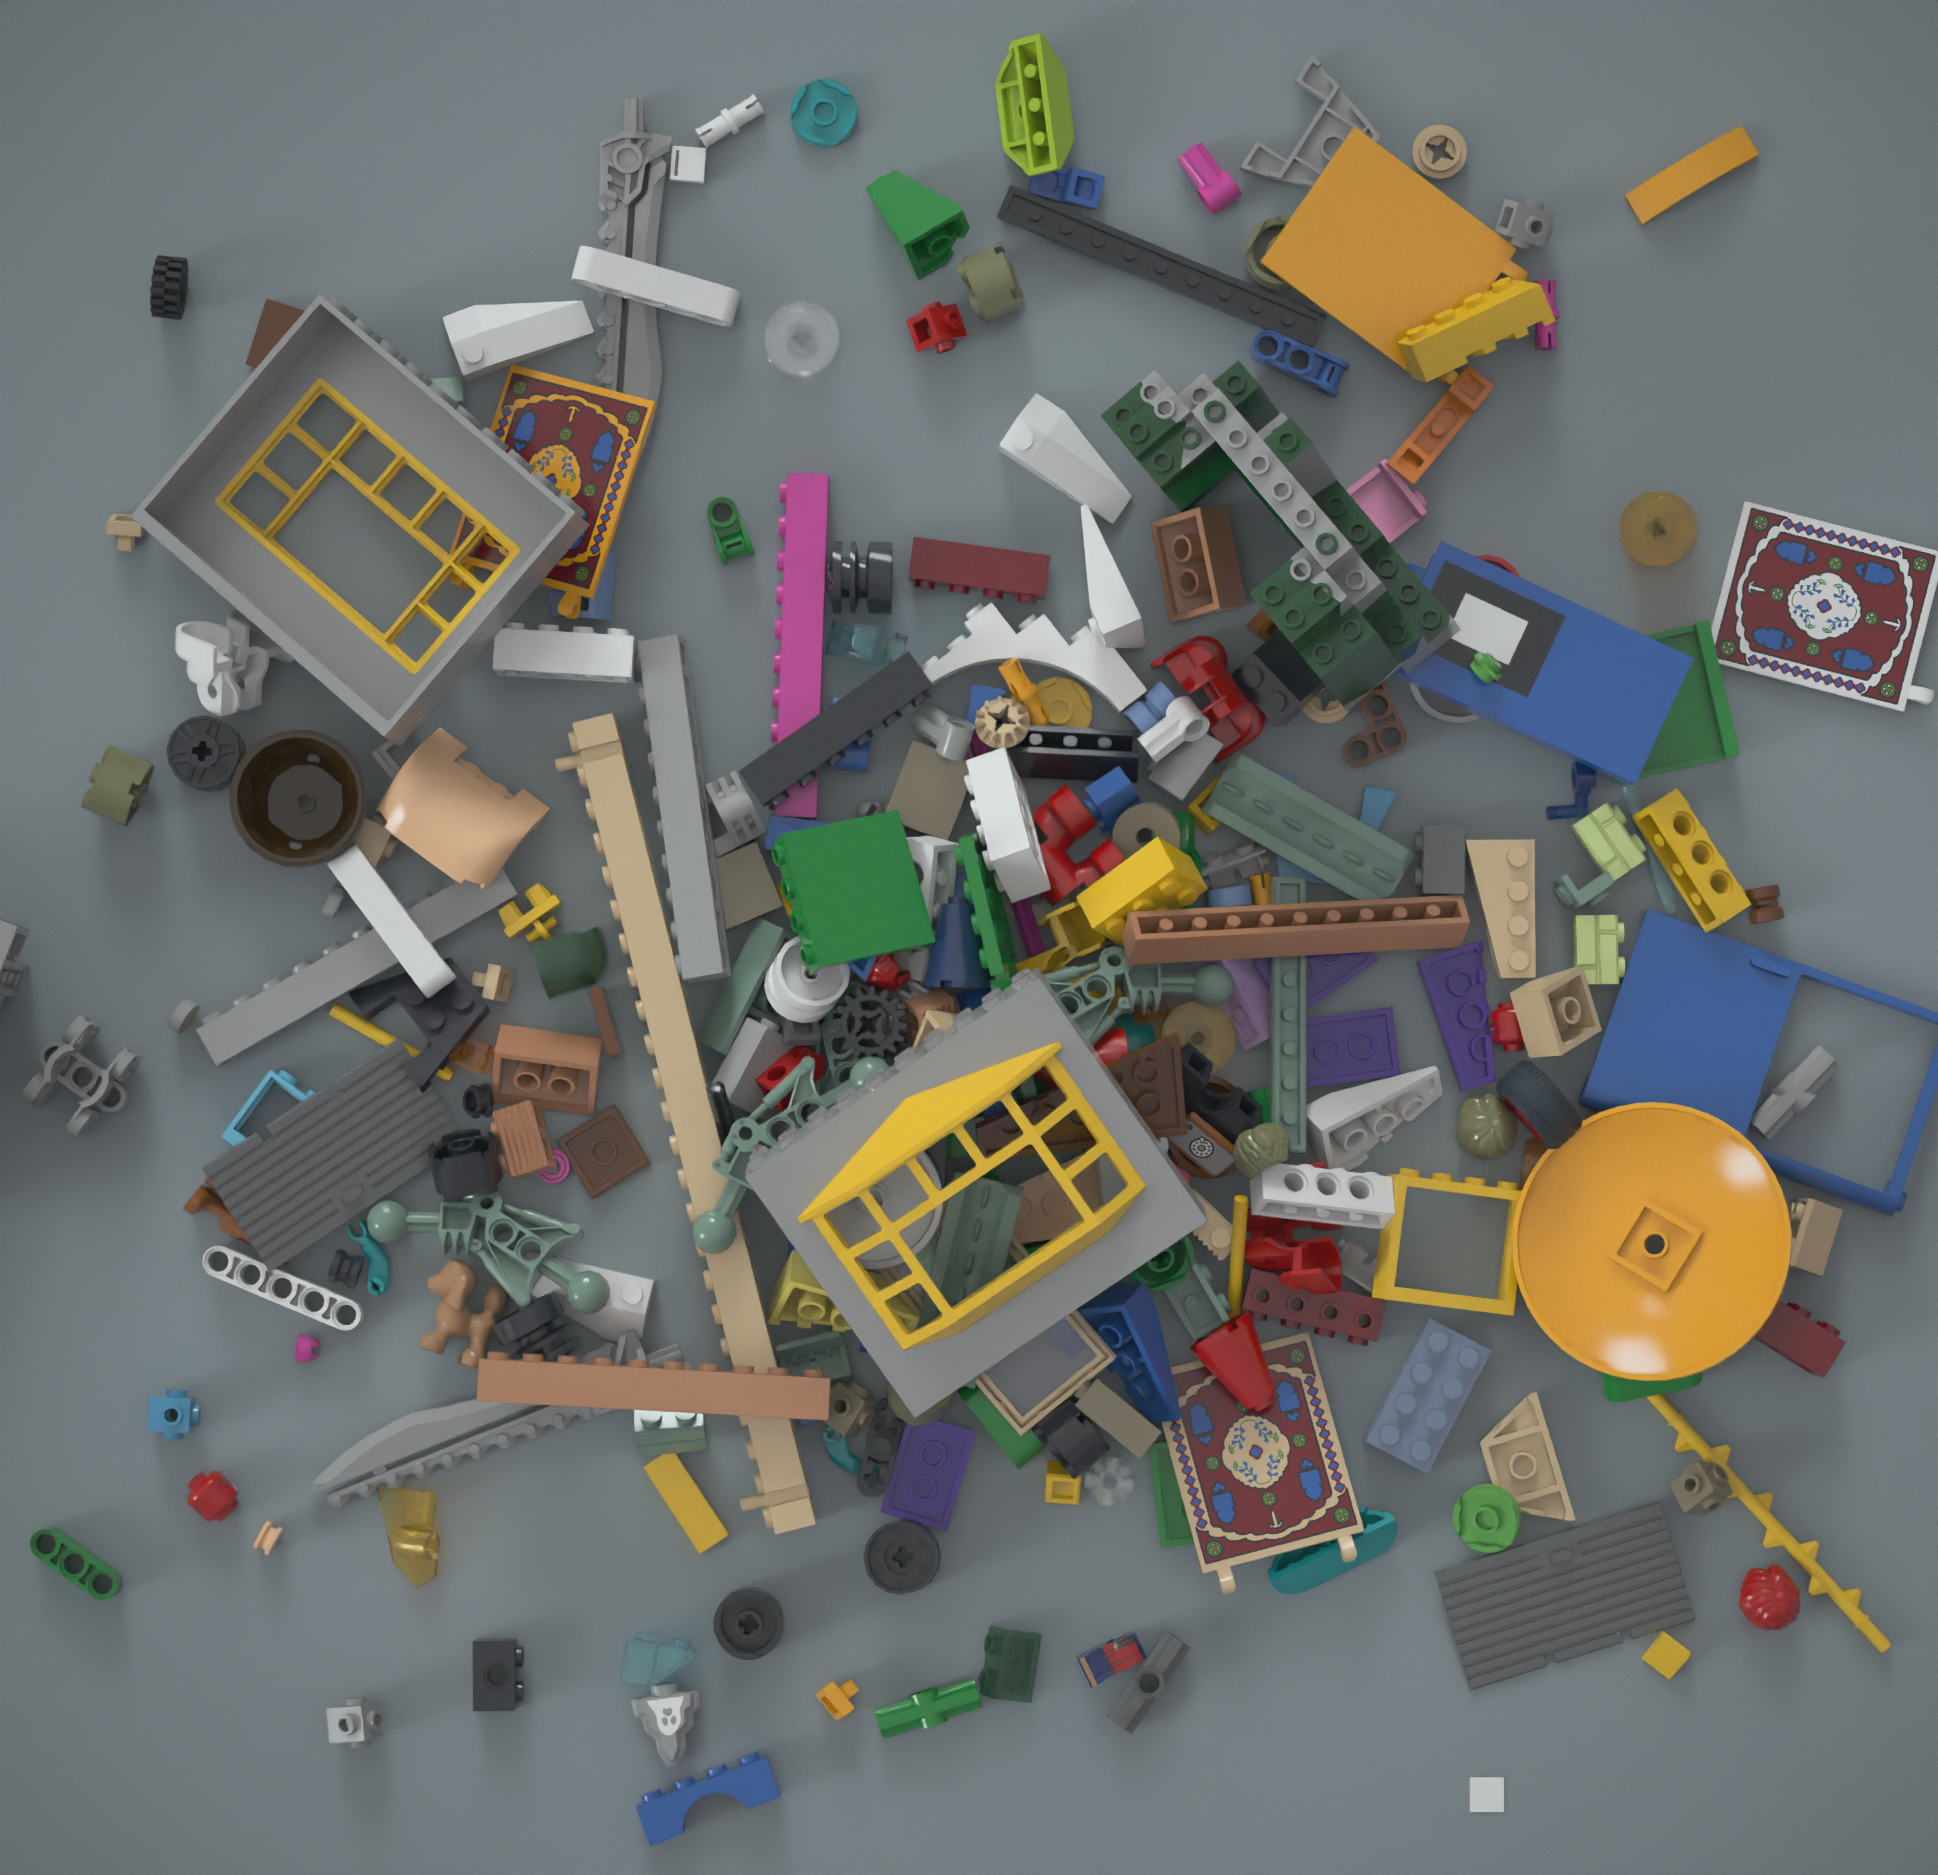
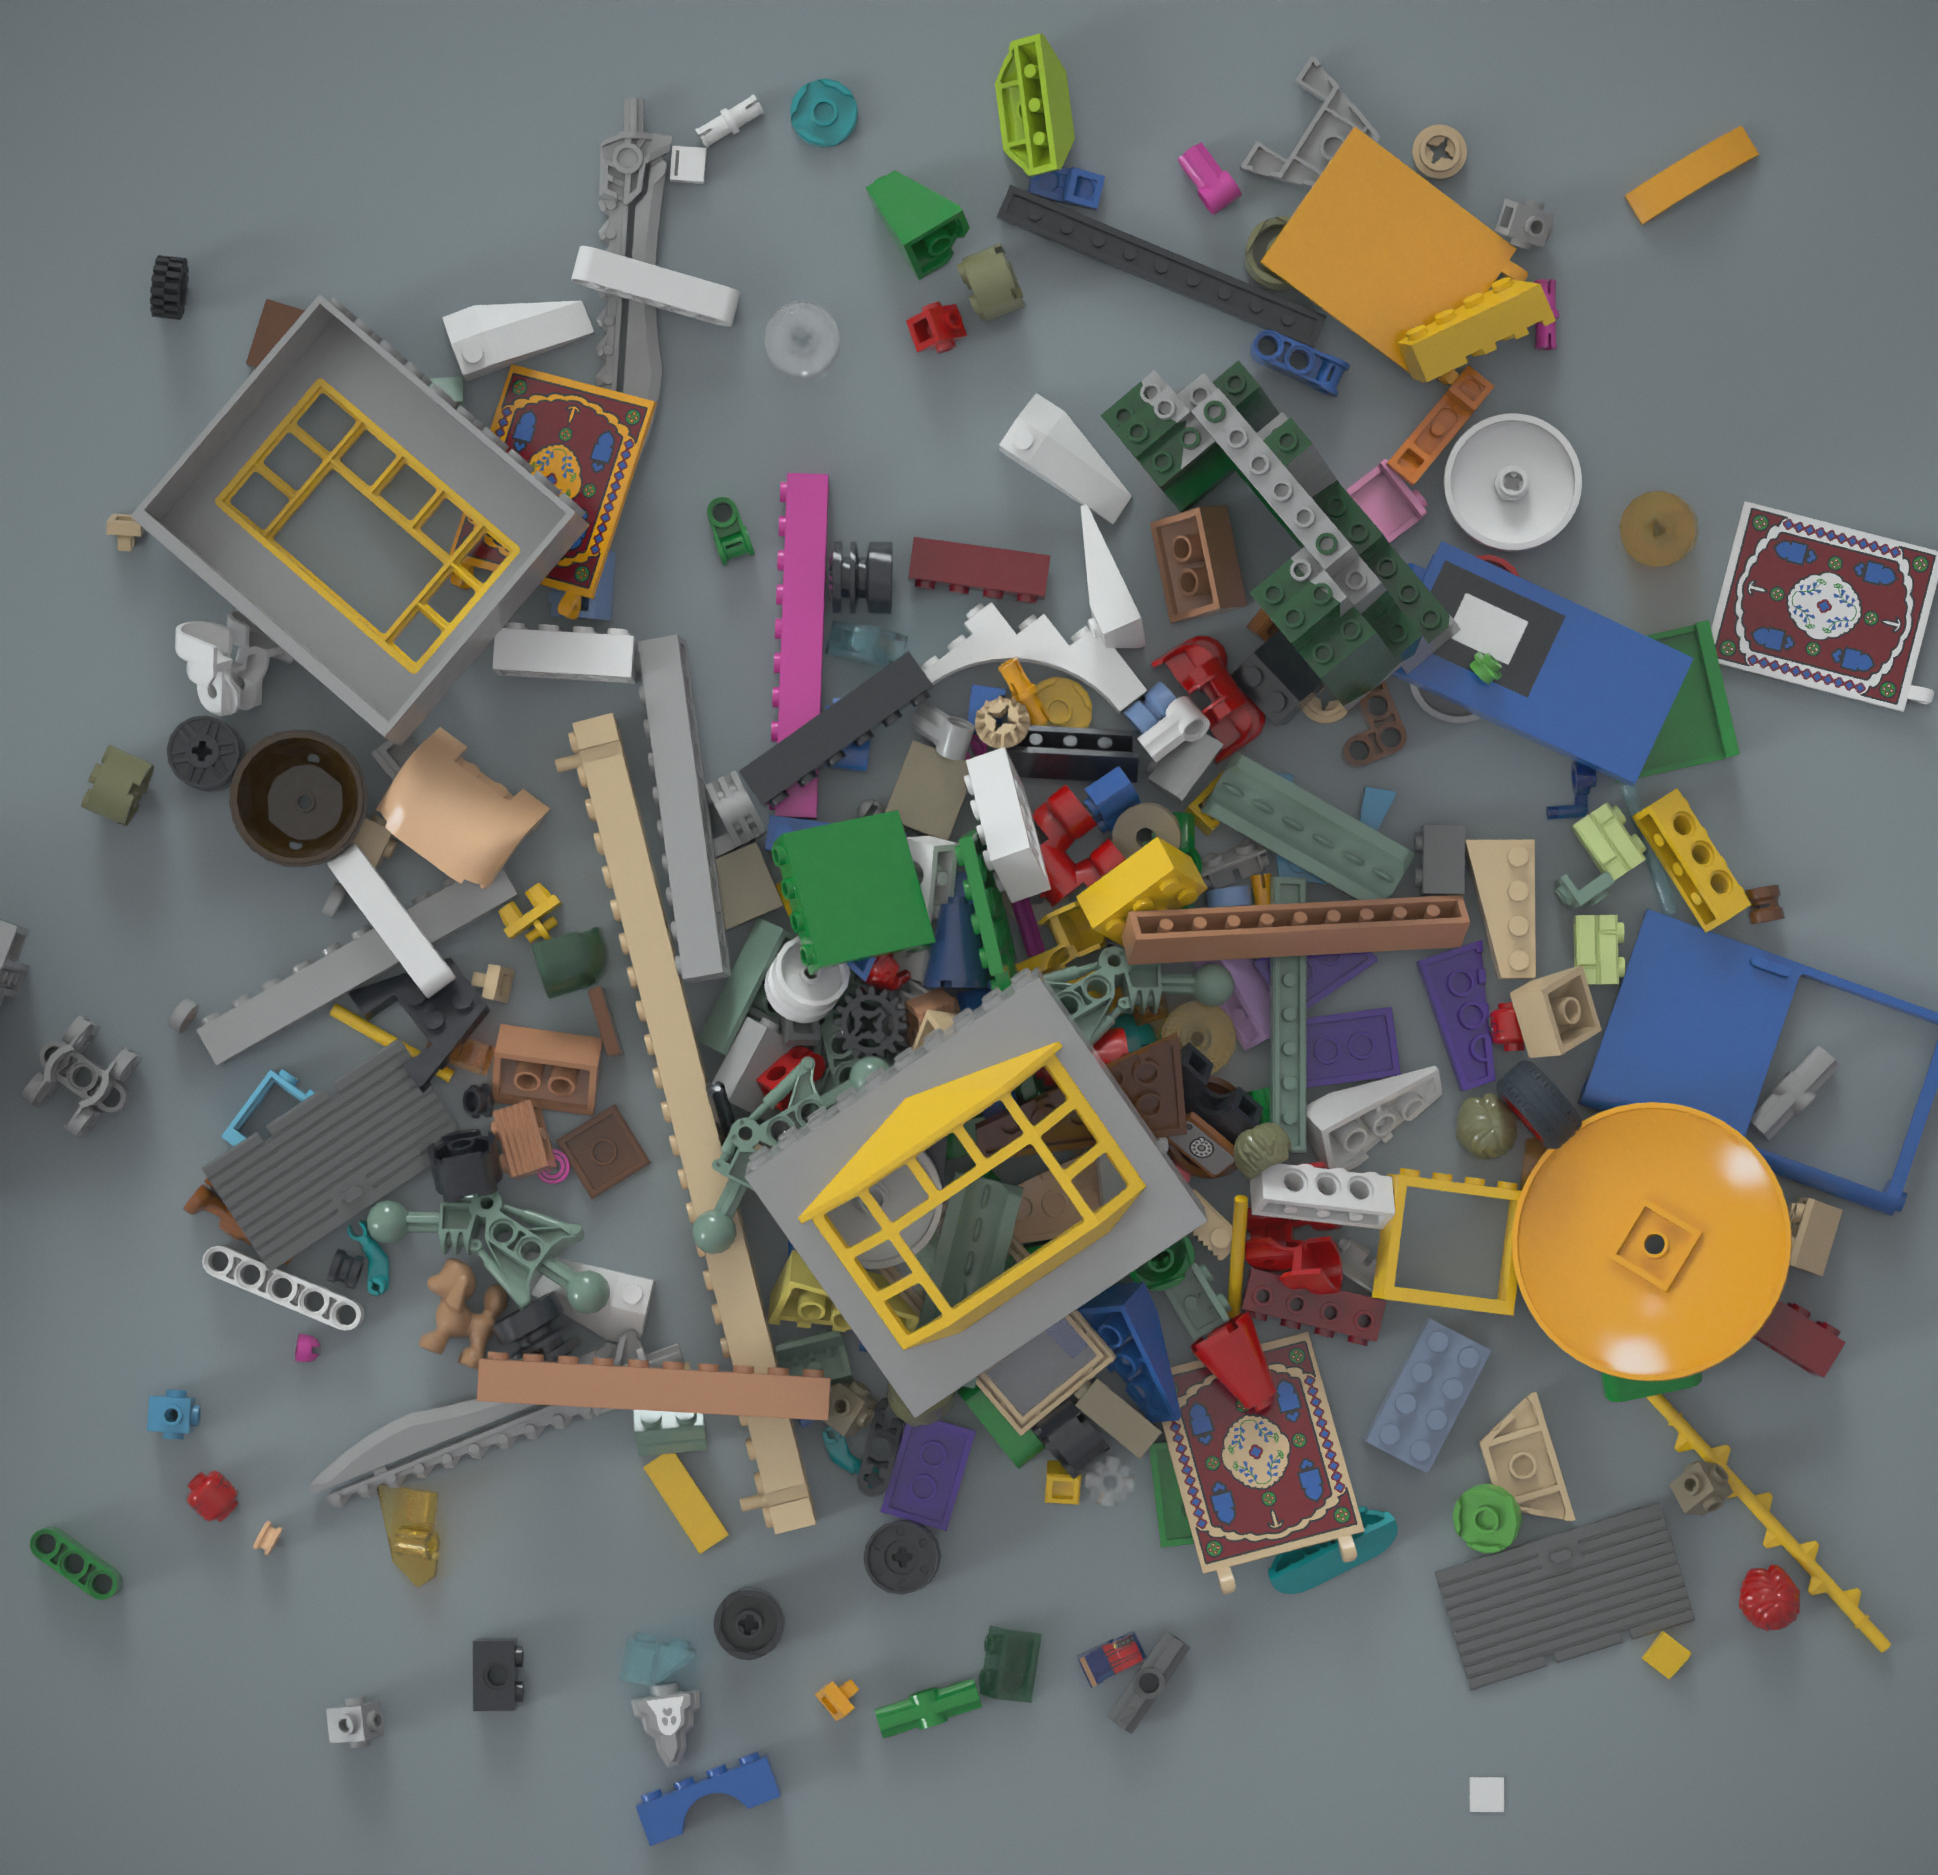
(1512, 482): none -> white dish

